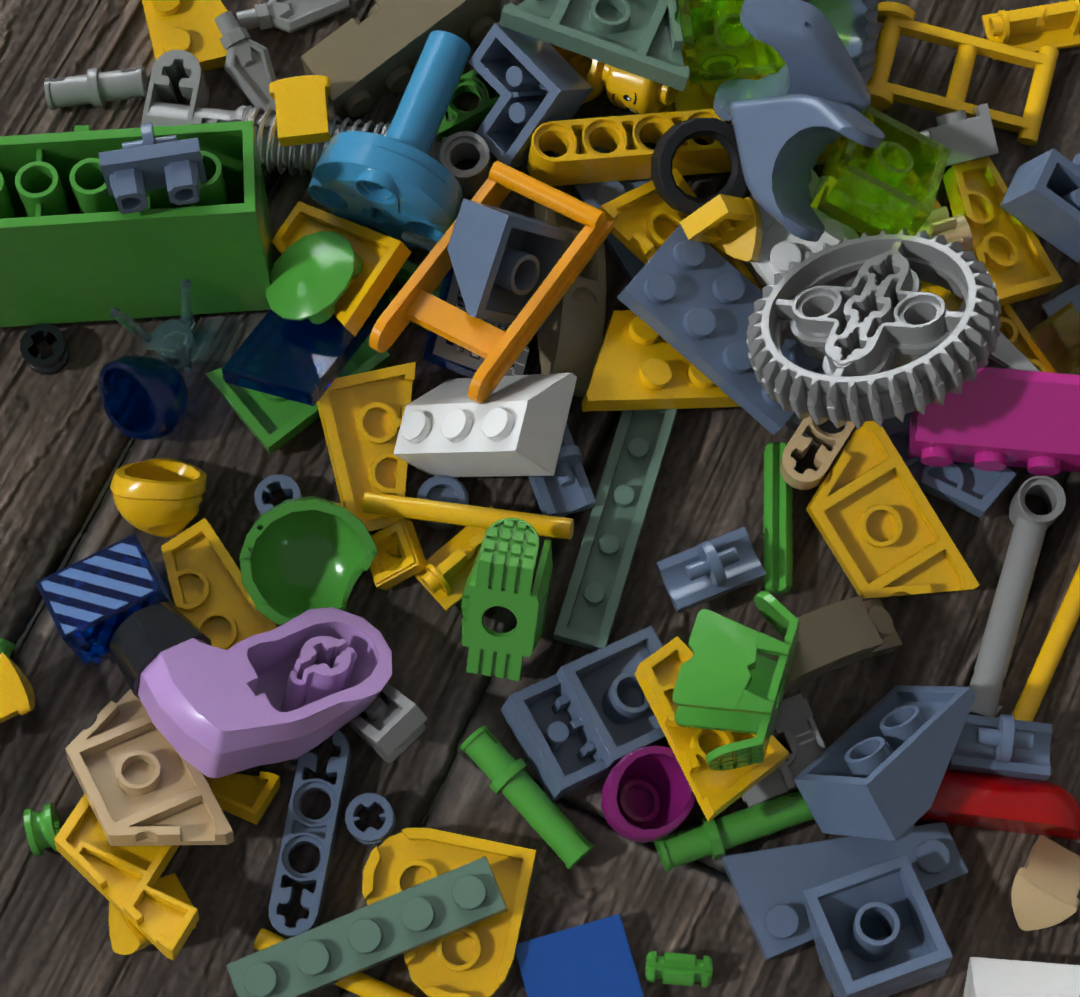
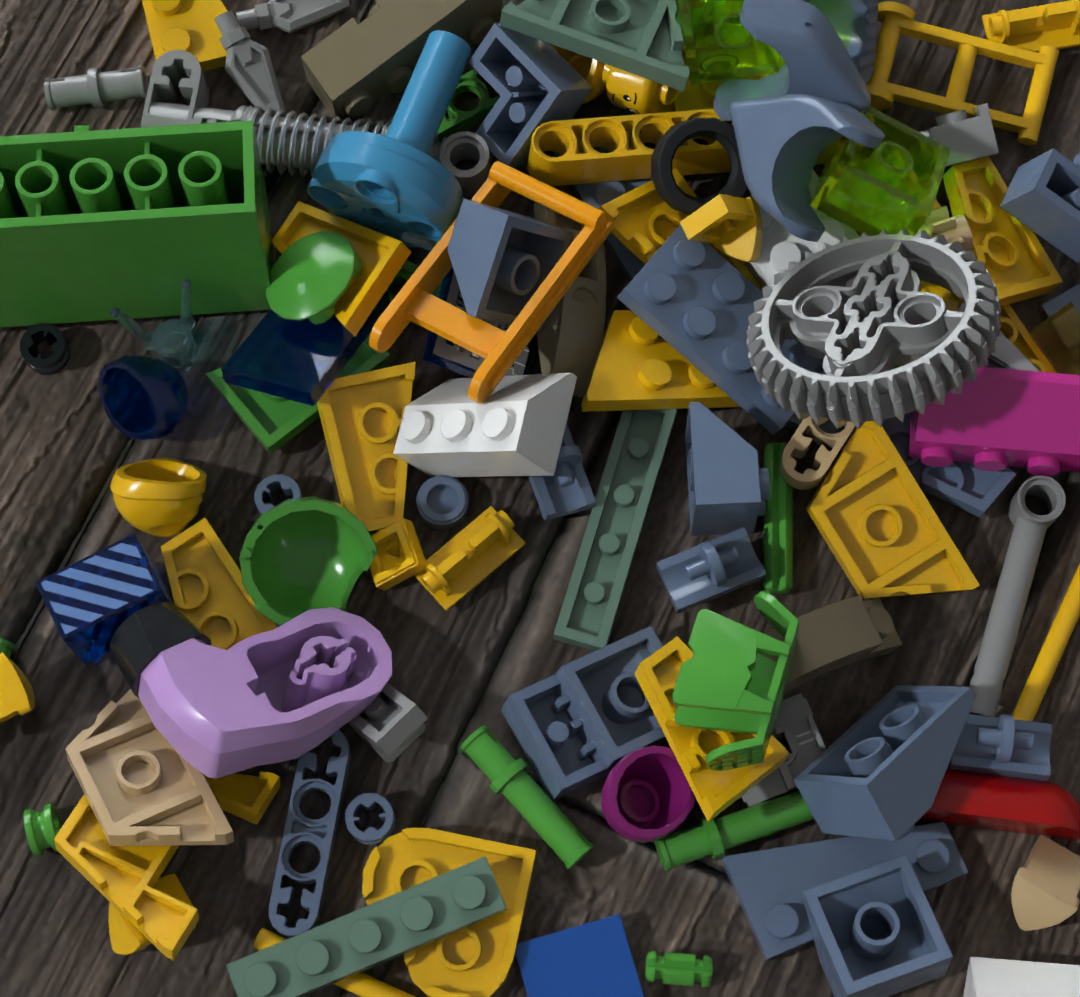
(151, 166): sand blue hips -> none
(302, 109): yellow tile -> none
(462, 514): yellow bar -> none
(505, 579): bright green piece -> none
(722, 476): none -> sand blue slope

